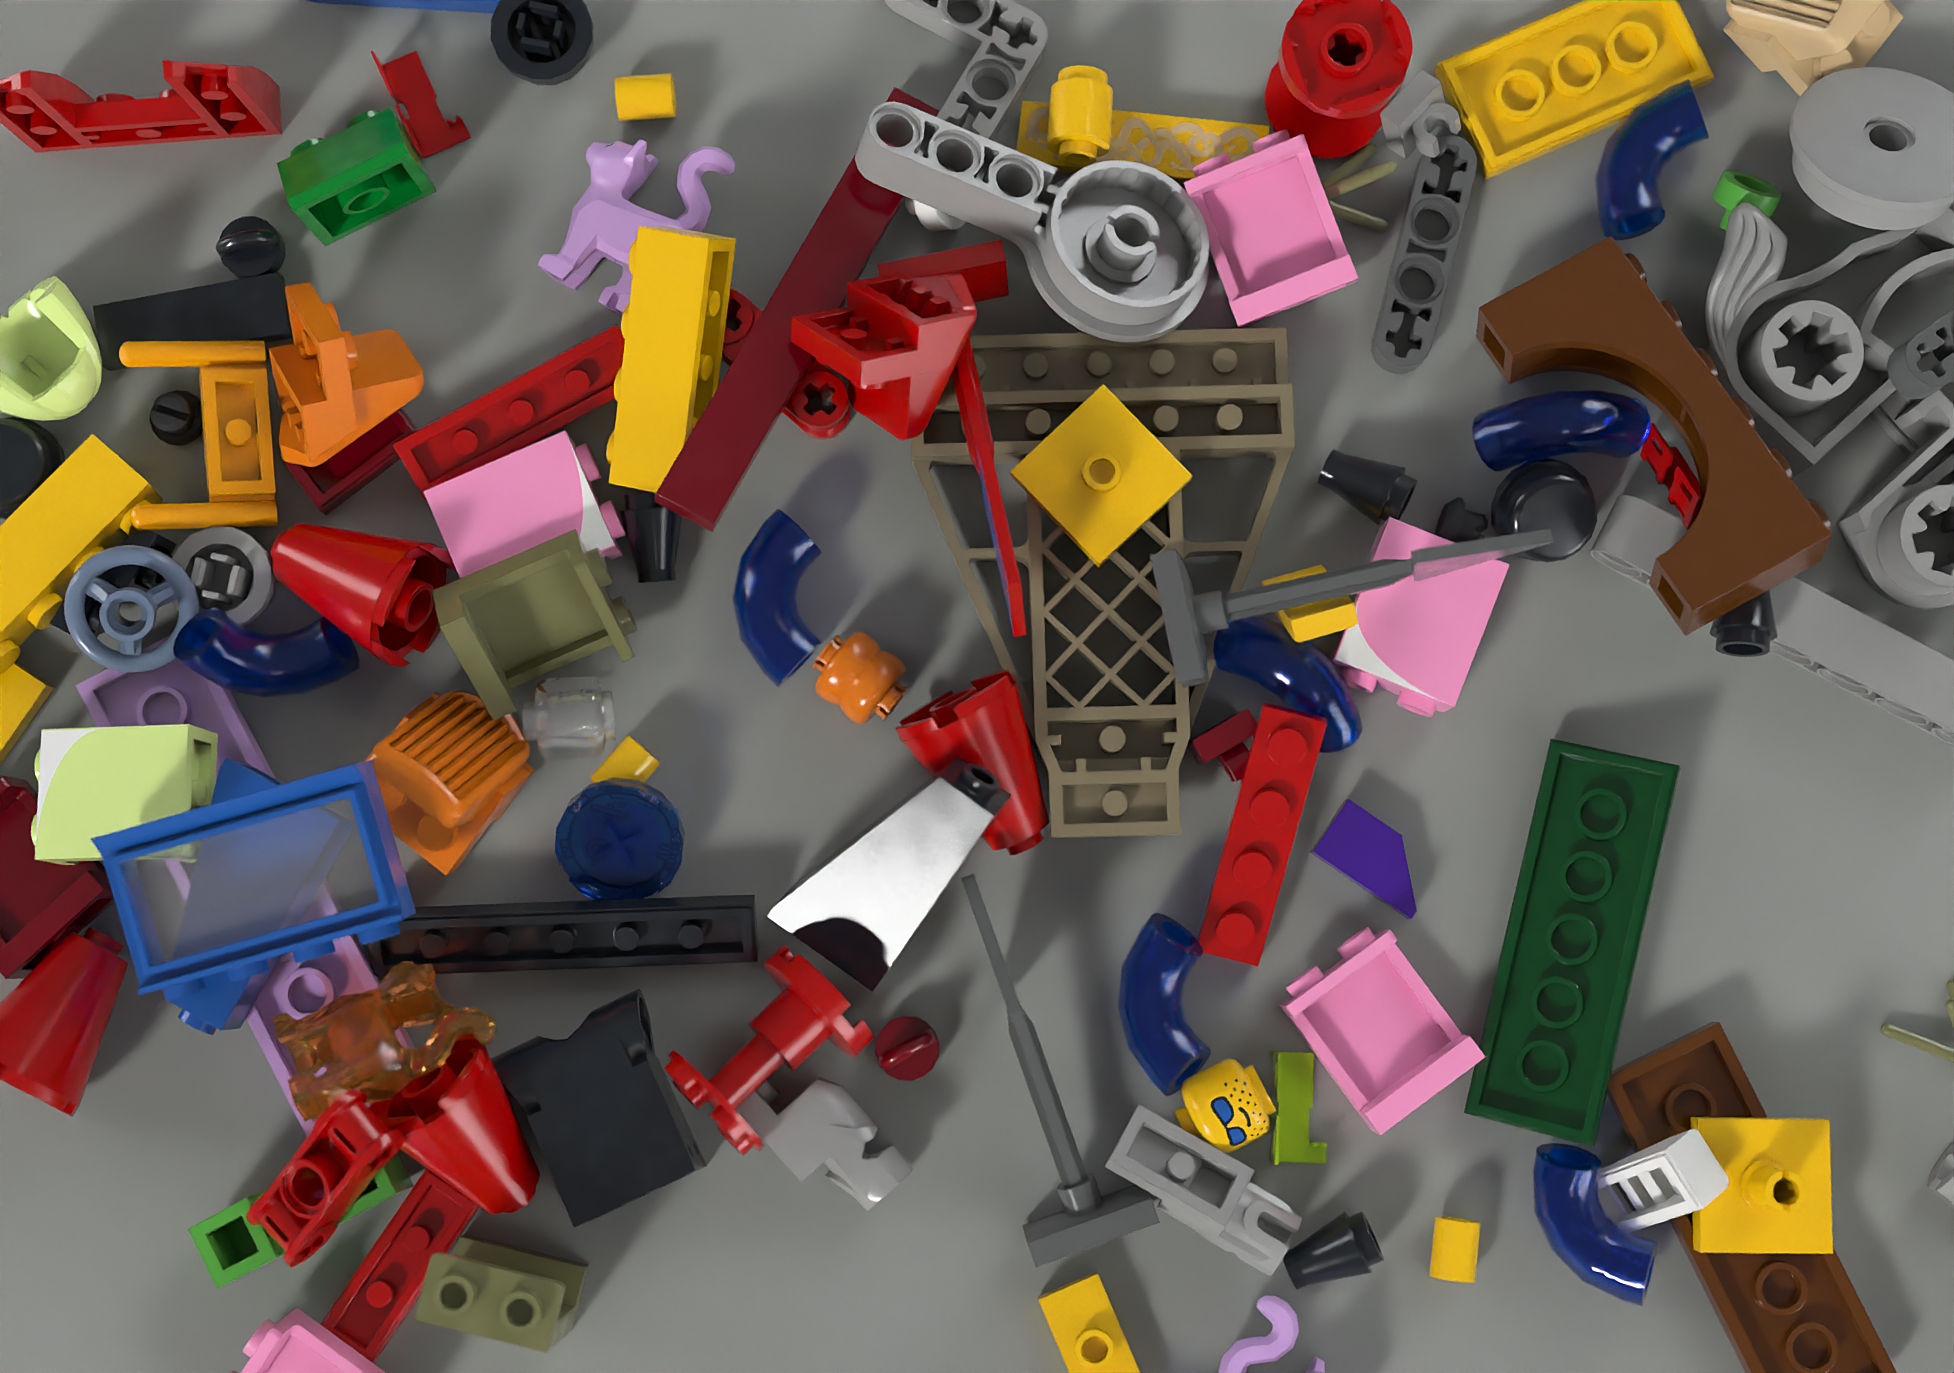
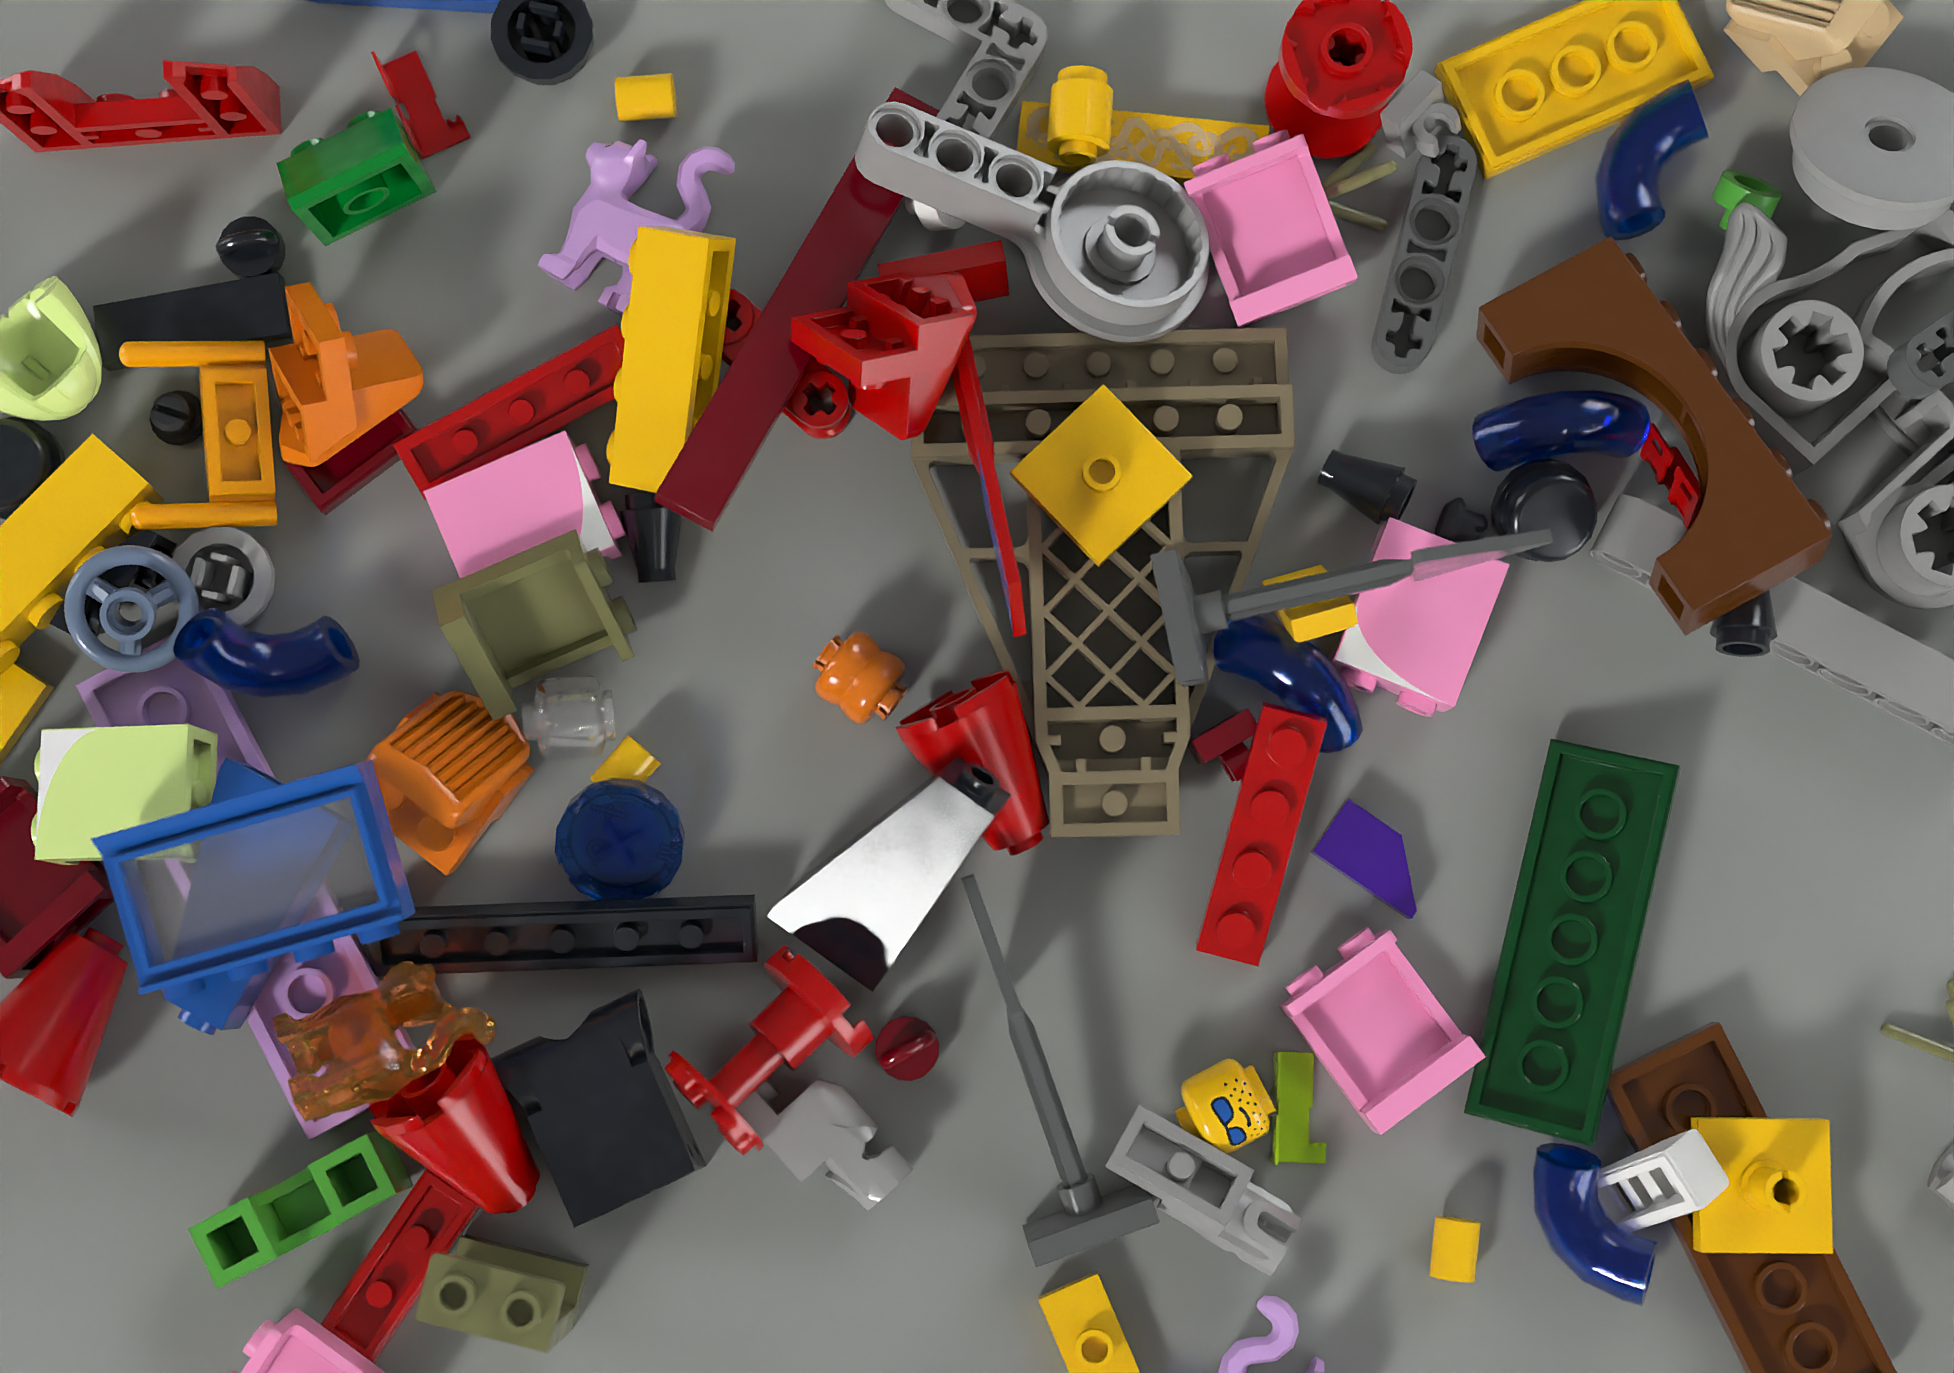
(325, 1177): red piece -> none
(366, 585): red cone -> none
(767, 597): clear blue cylinder -> none
(1153, 1006): clear blue cylinder -> none
(1334, 1252): black cone -> none

